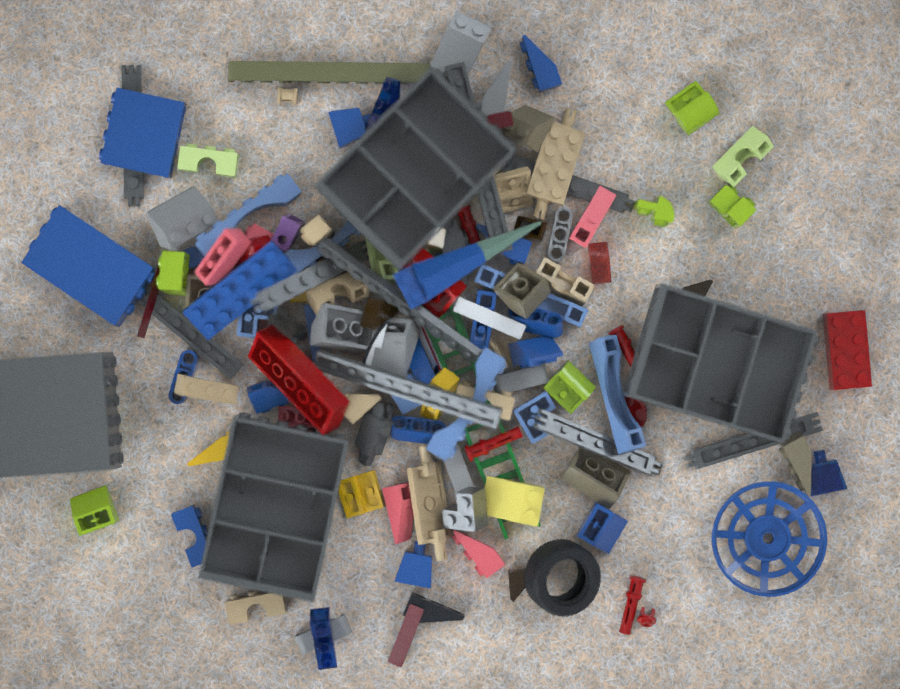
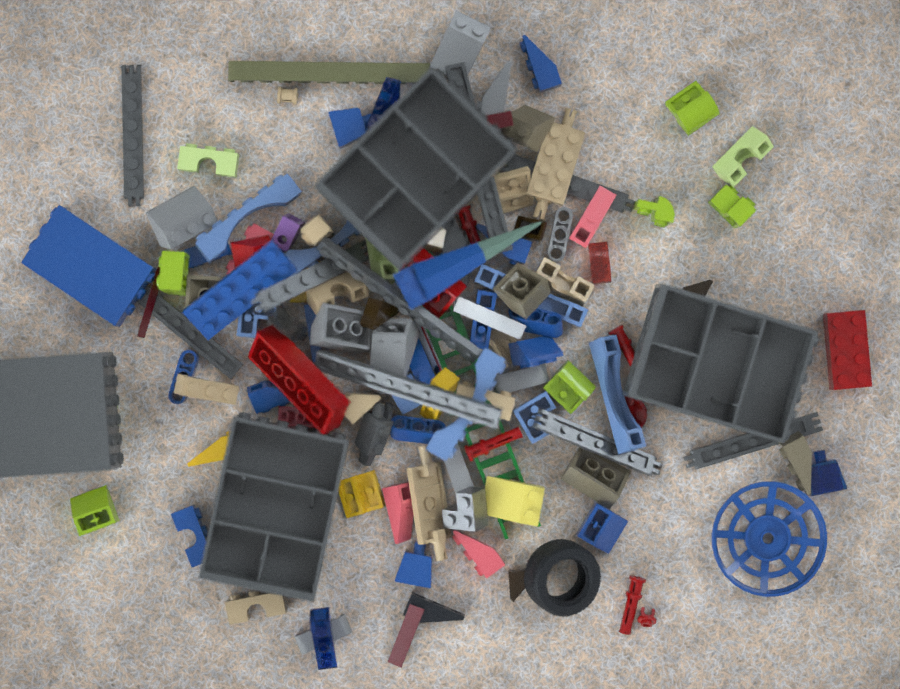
(142, 132): blue panel -> none
(222, 256): coral brick -> none
(376, 341): sticker -> none

